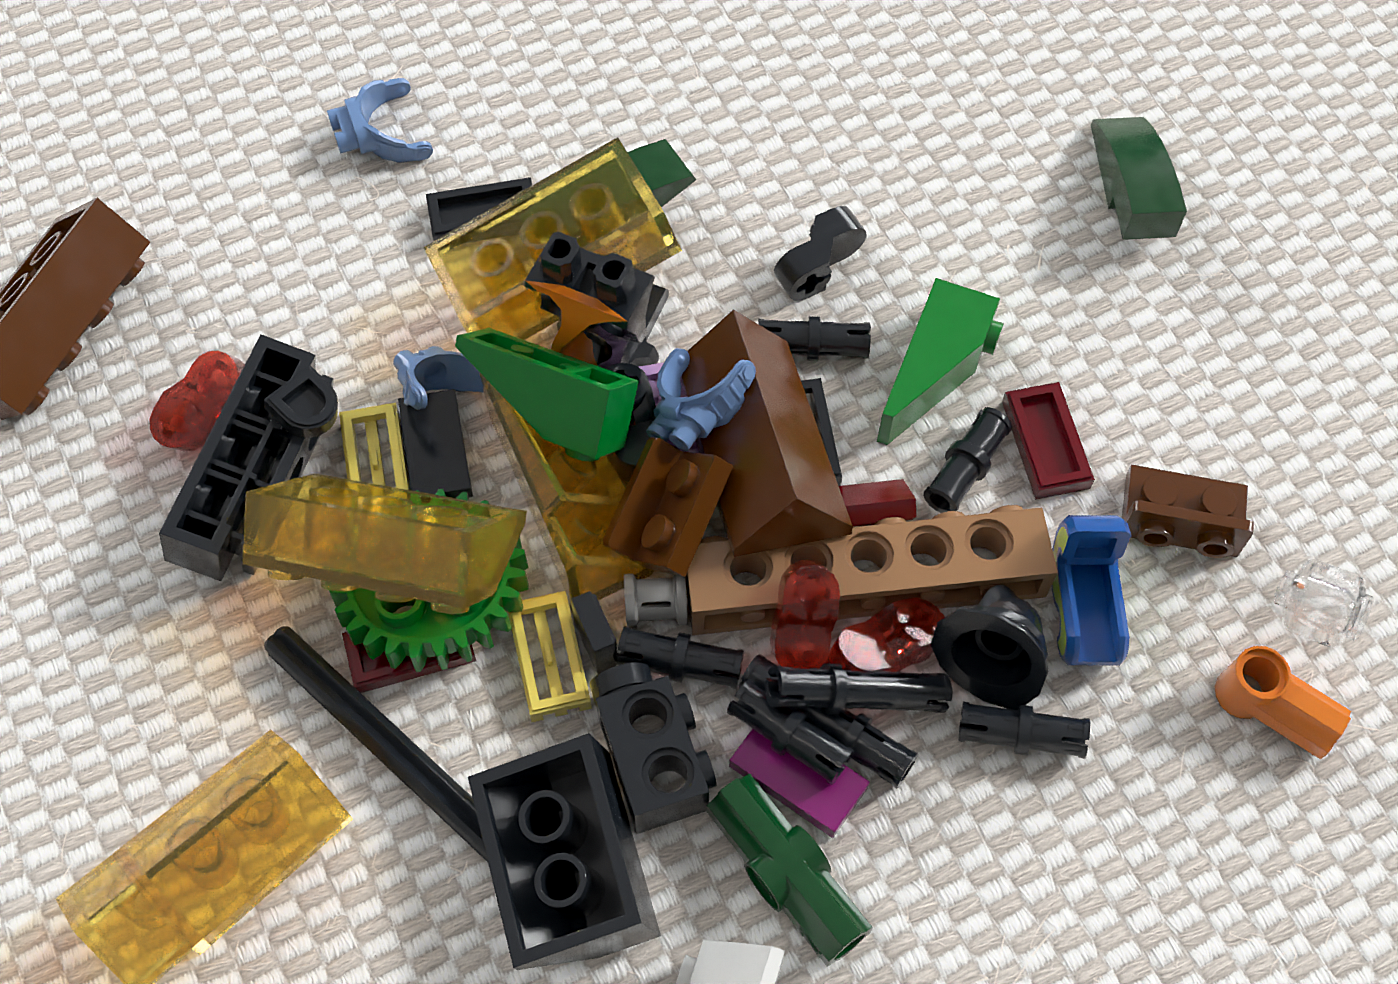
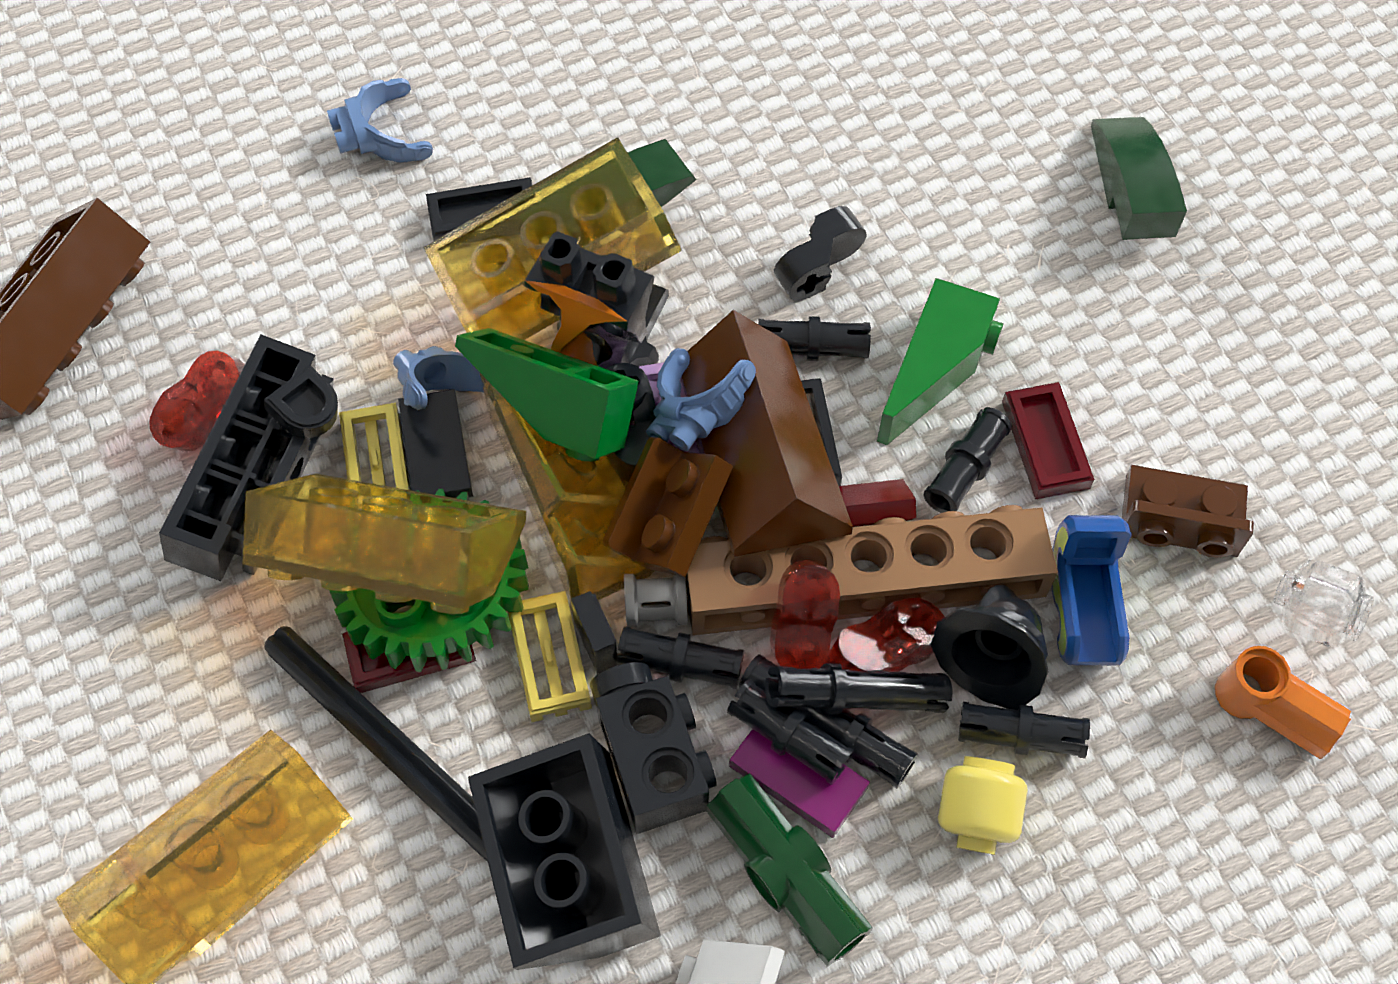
(982, 804): none -> light yellow head

